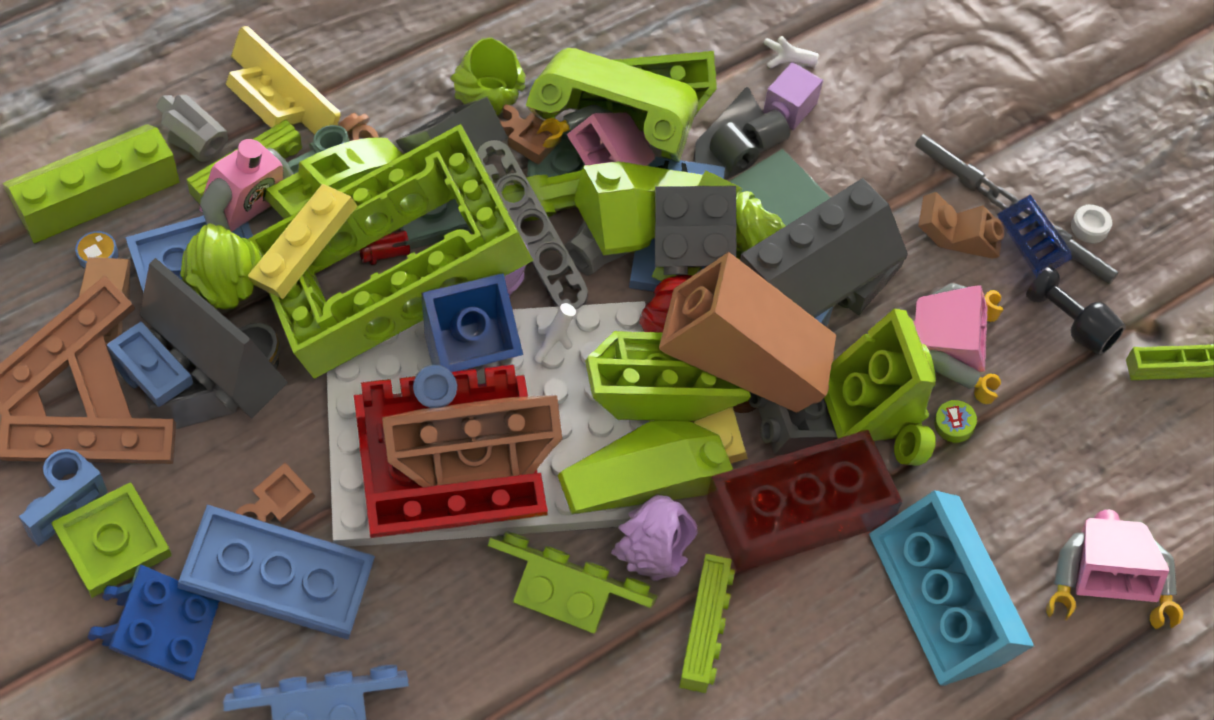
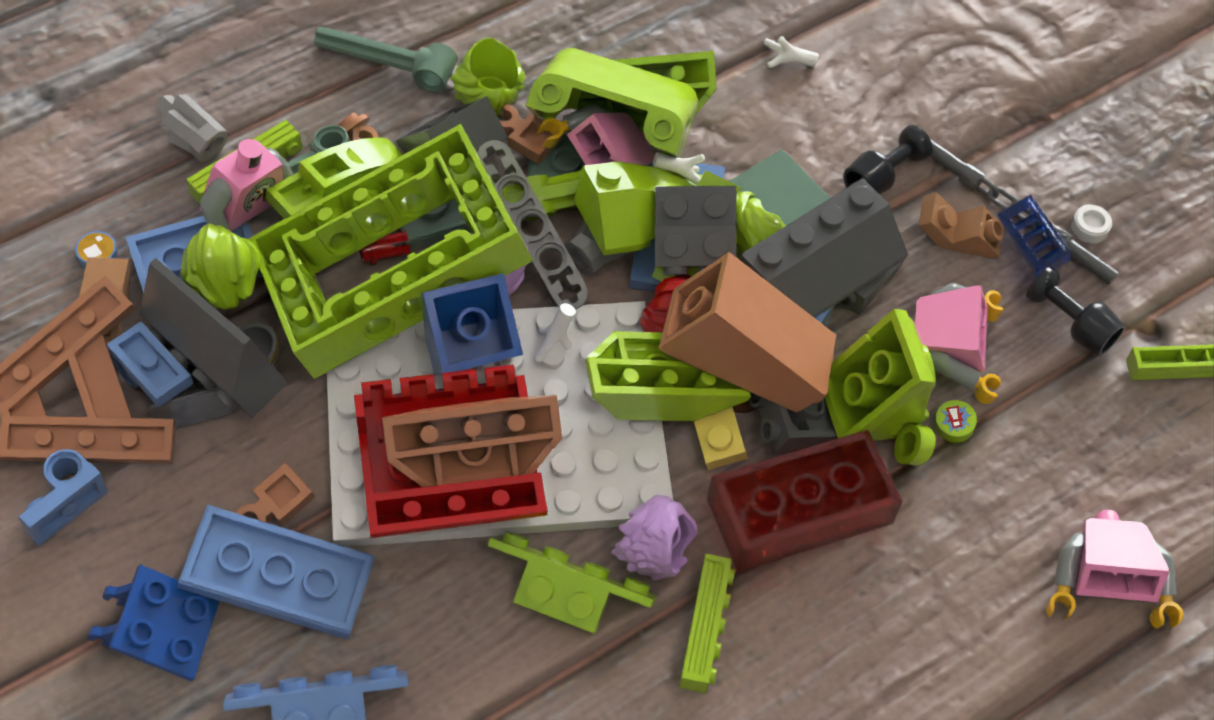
(92, 182): lime slope -> none
(111, 539): lime plate -> none
(275, 87): light yellow bracket -> none
(302, 241): light yellow plate -> none
(429, 66): none -> sand green axle
(434, 386): medium blue tile -> none
(649, 461): lime wedge -> none
(681, 166): none -> white bar
(741, 135): dark grey panel -> none
(793, 94): lavender brick -> none
(879, 168): none -> black piece
(950, 588): medium azure slope -> none

